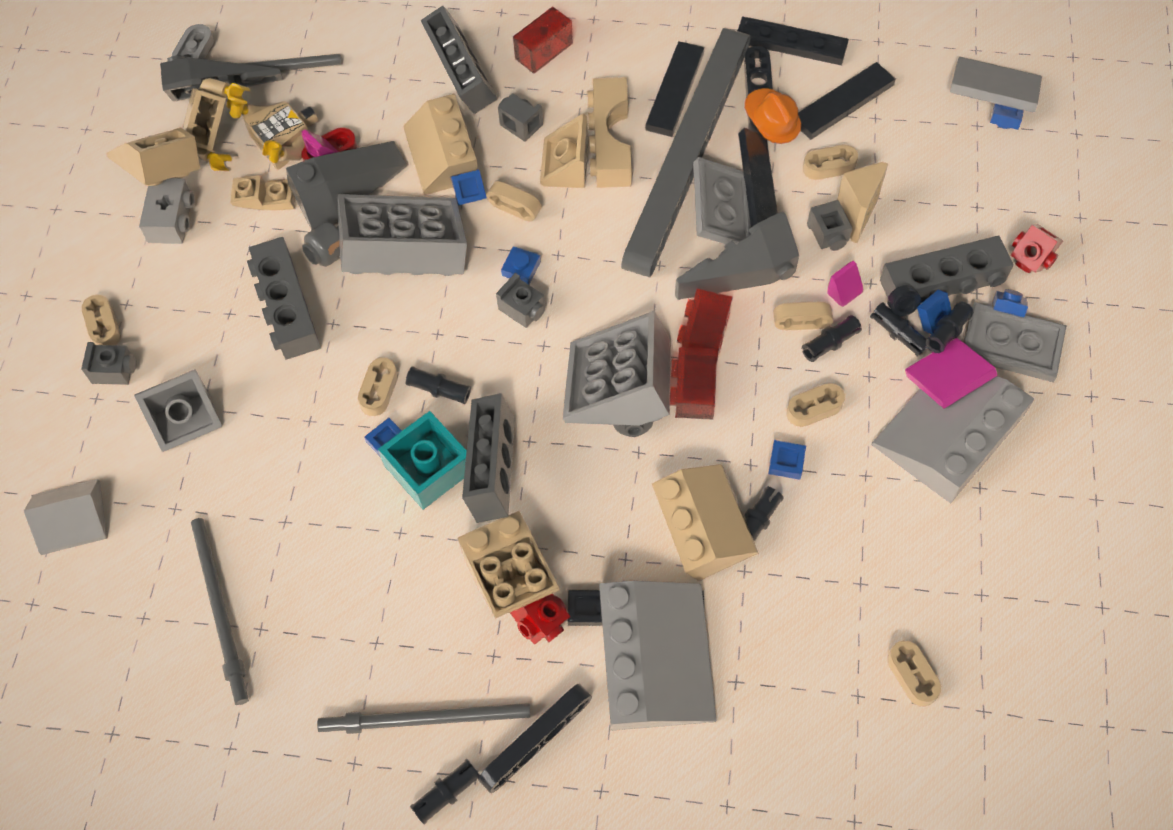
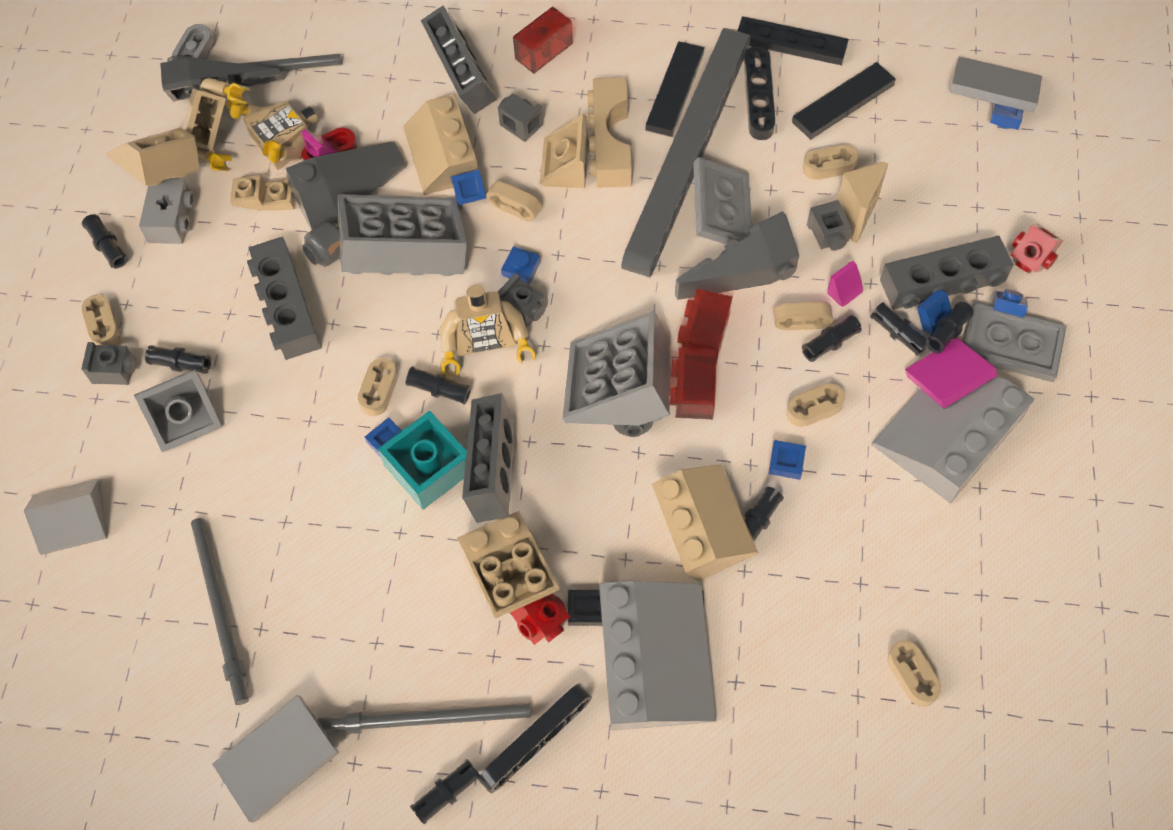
(104, 241): none -> black pin
(177, 359): none -> black pin
(275, 758): none -> light grey tile
(480, 325): none -> tan torso
(757, 176): black tile -> none
(773, 115): orange piece -> none
(903, 300): black tile -> none

